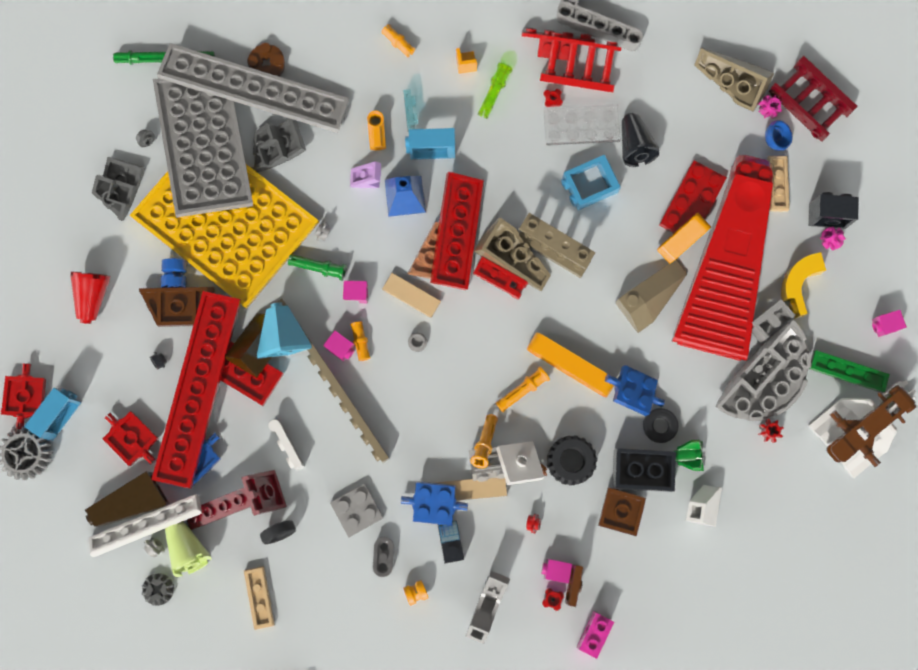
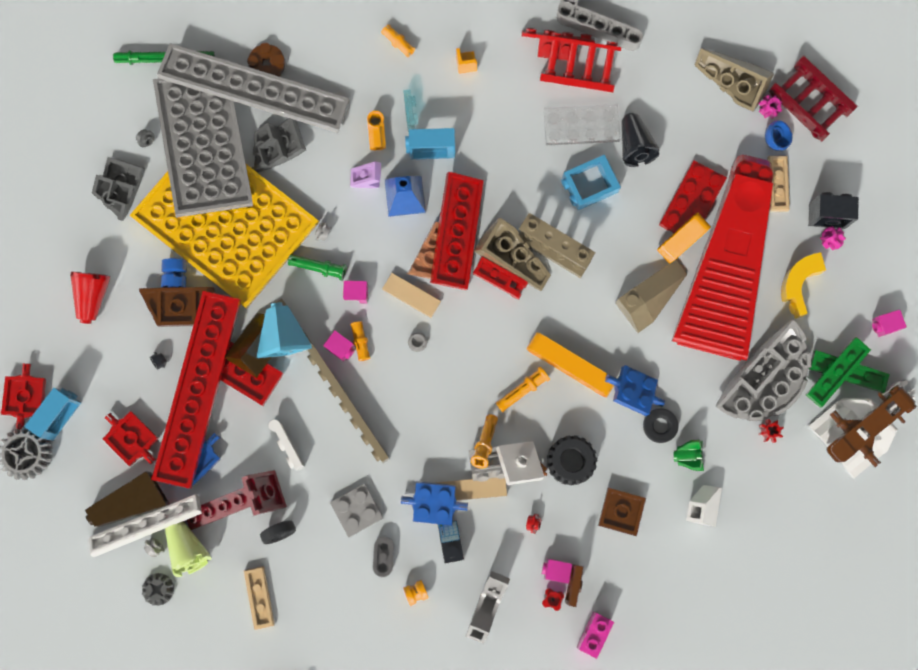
(498, 82): clear neon green pin -> none
(550, 102): red plate -> none
(644, 470): black brick -> none
(771, 320): light grey window -> none
(838, 372): none -> green plate

